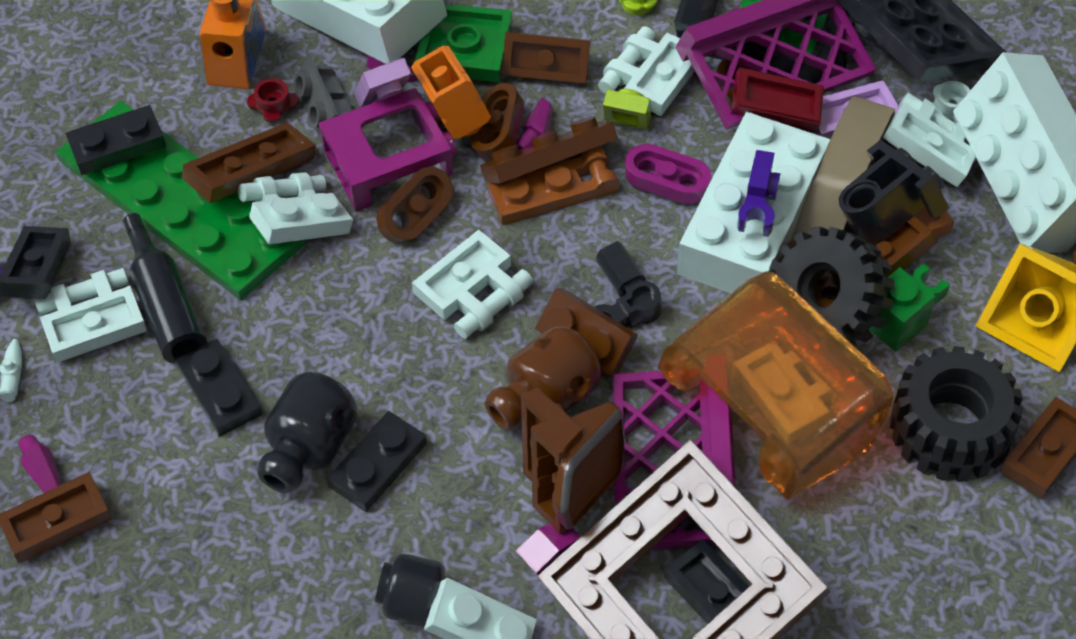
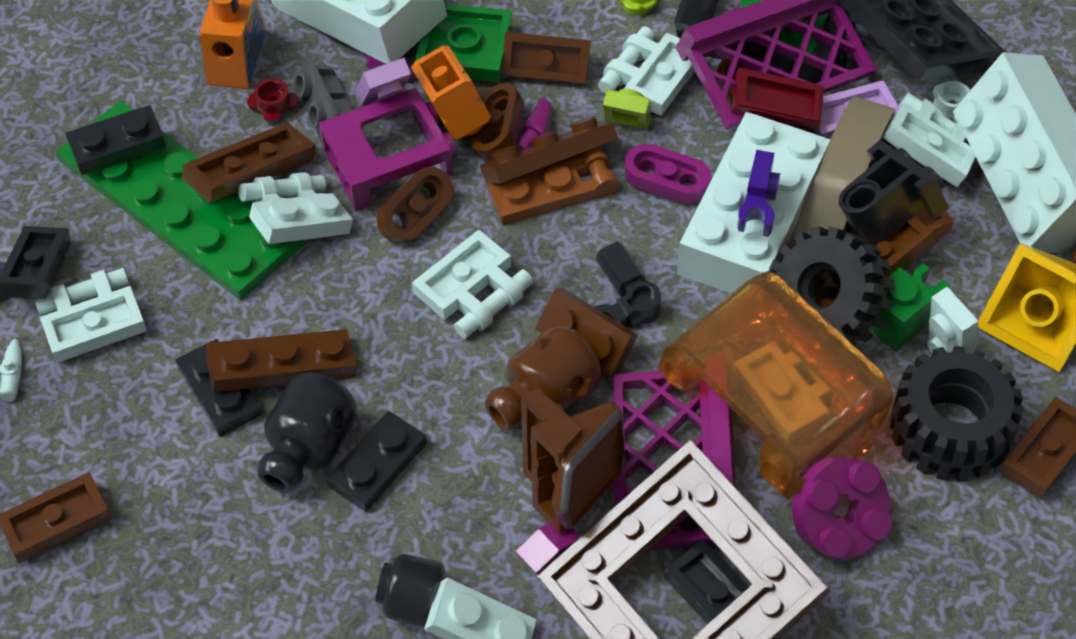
(39, 463): magenta bar -> none
(162, 295): black piece -> none
(279, 359): none -> reddish brown plate
(867, 511): none -> magenta plate
(951, 323): none -> light aqua plate

